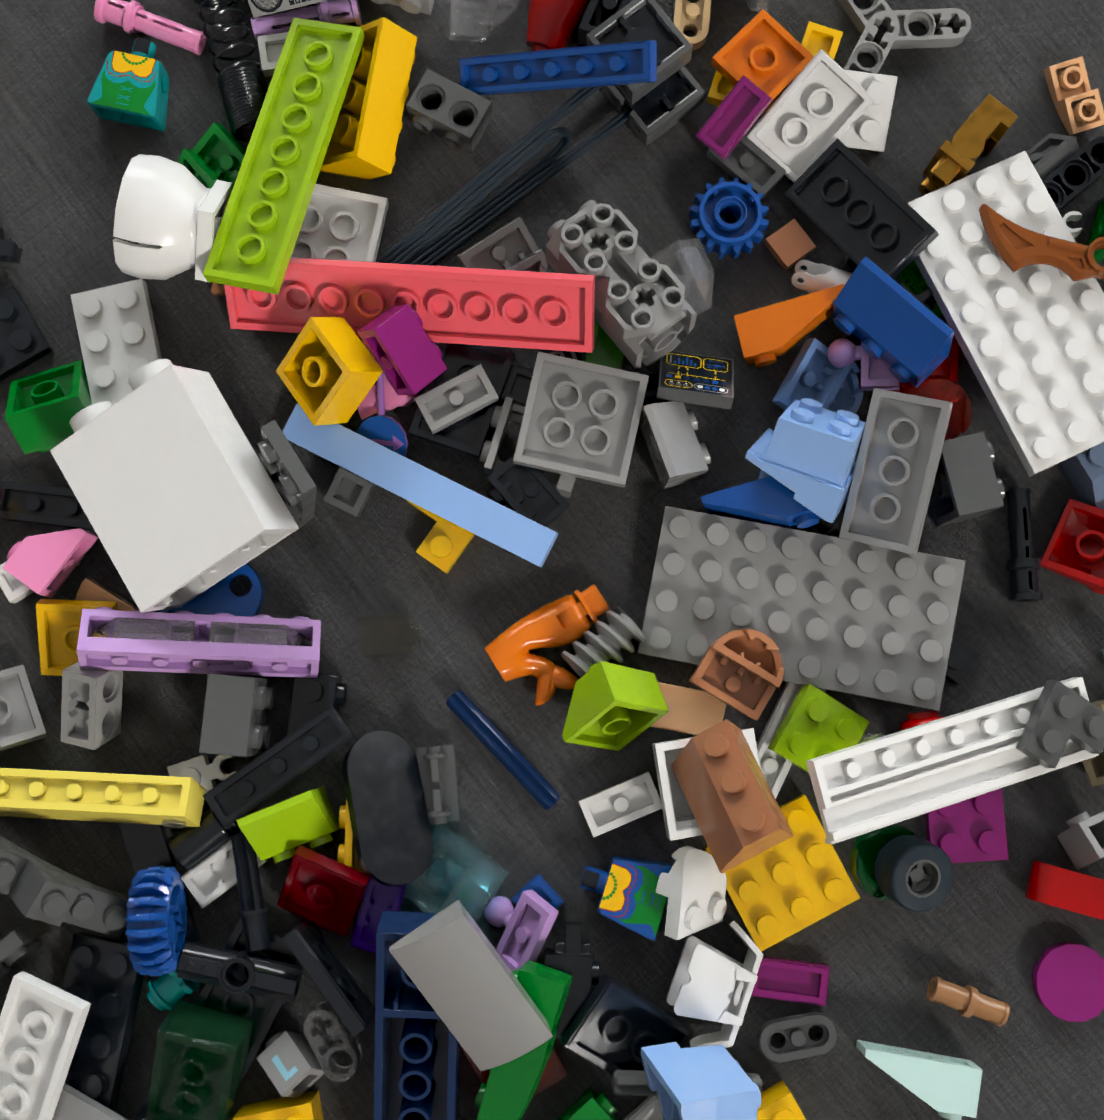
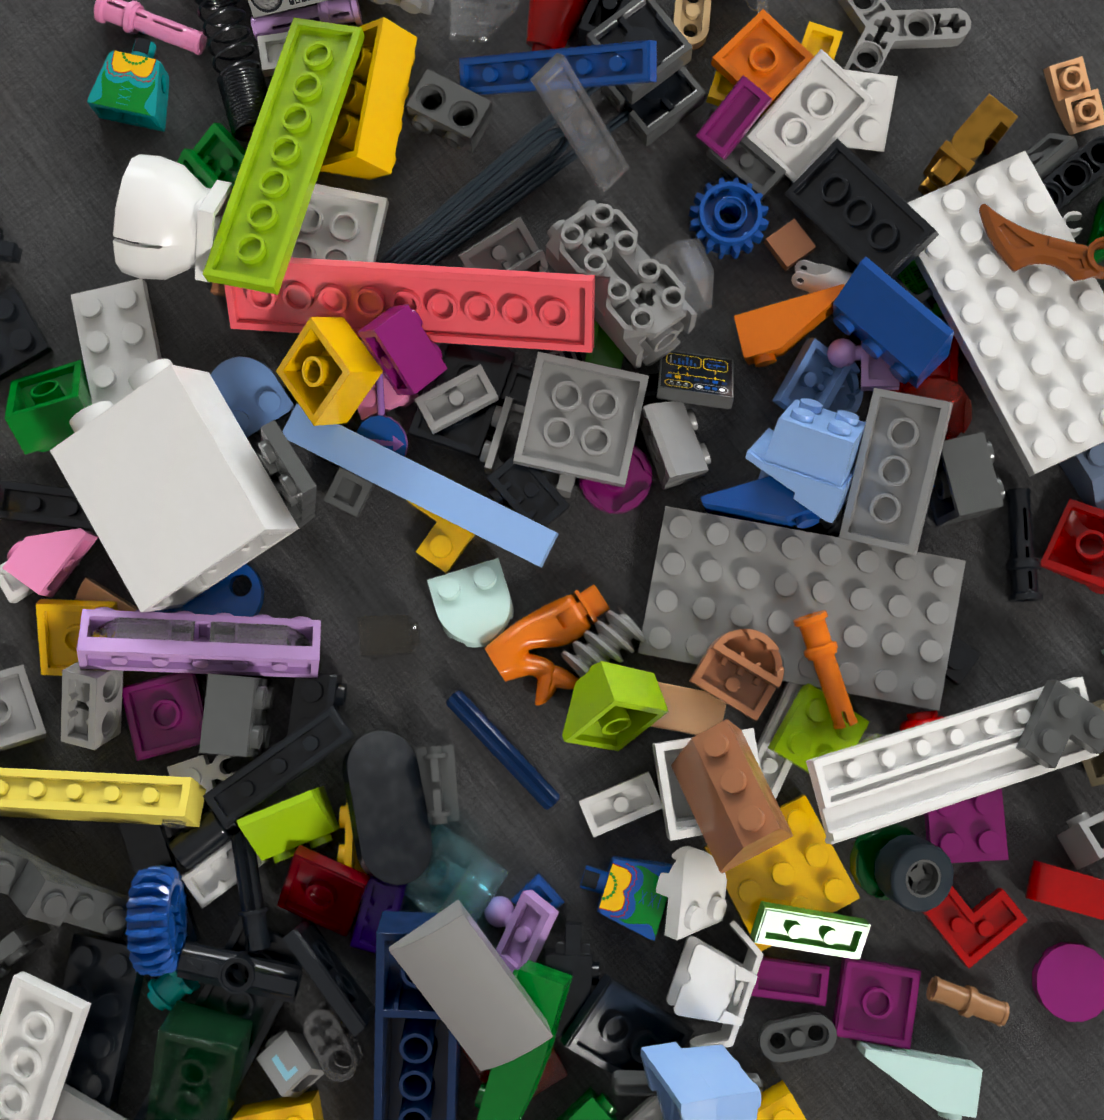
(164, 714): none -> magenta tile
(251, 392): none -> medium blue slope
(473, 603): none -> light aqua slope
(580, 122): none -> clear tile
(619, 499): none -> magenta tile
(809, 930): none -> tile
(822, 652): none -> orange pin
(876, 1002): none -> magenta tile
(975, 930): none -> red plate

